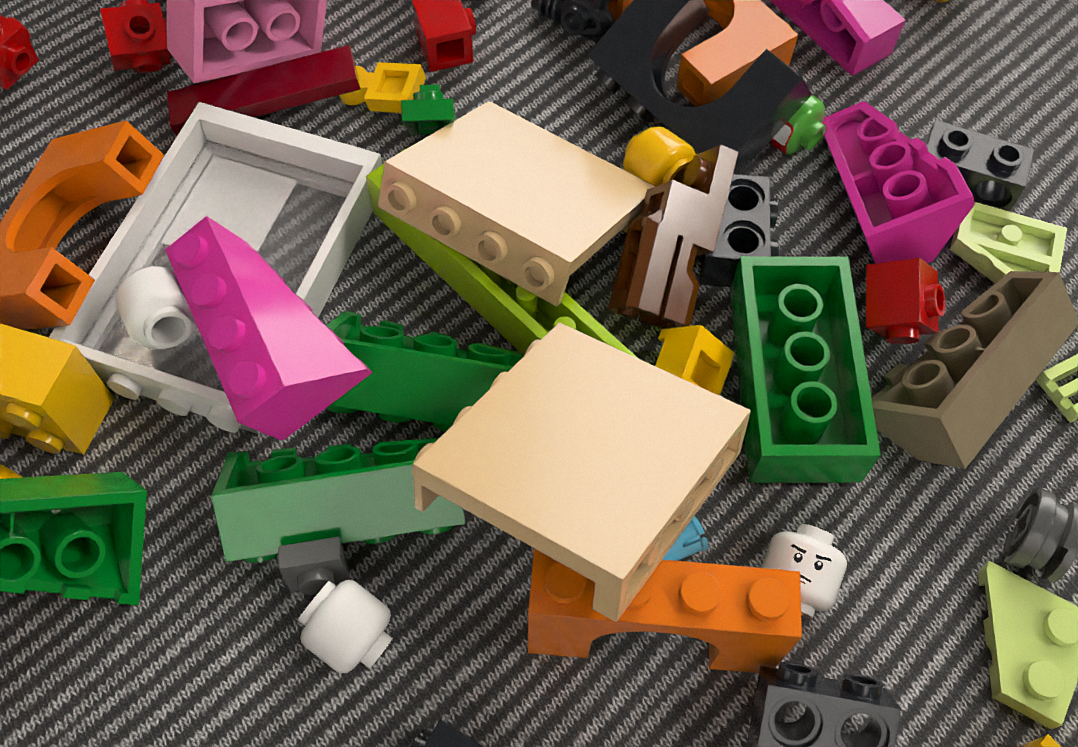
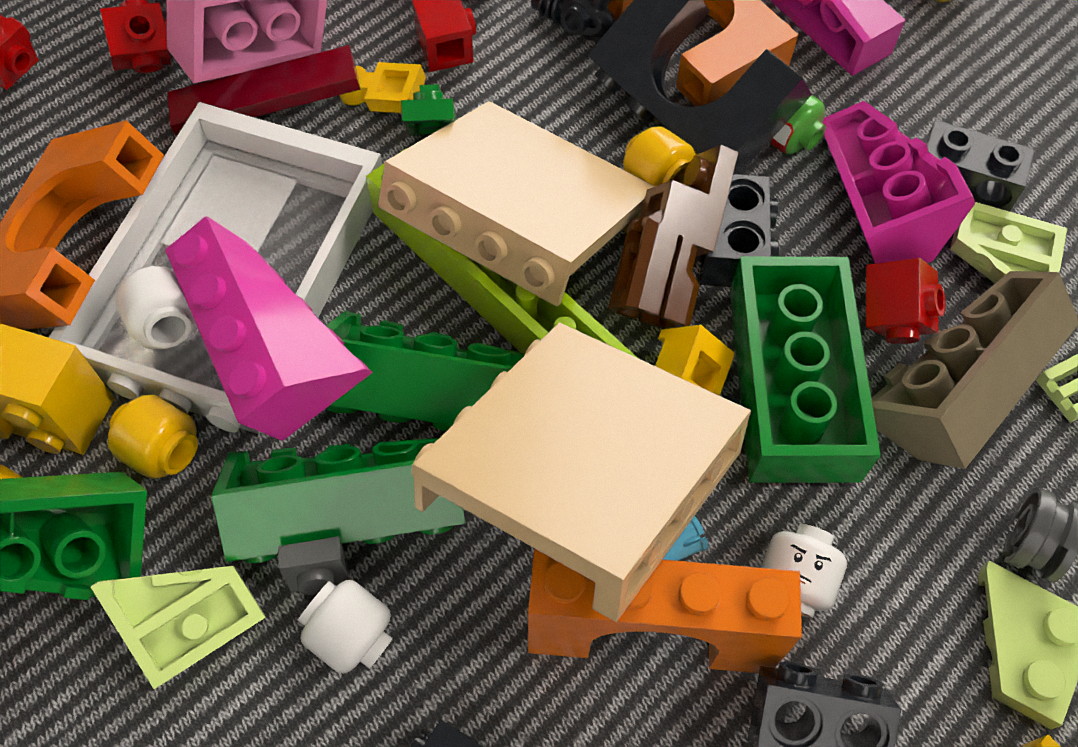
(152, 437): none -> yellow head
(178, 616): none -> yellowish green wing

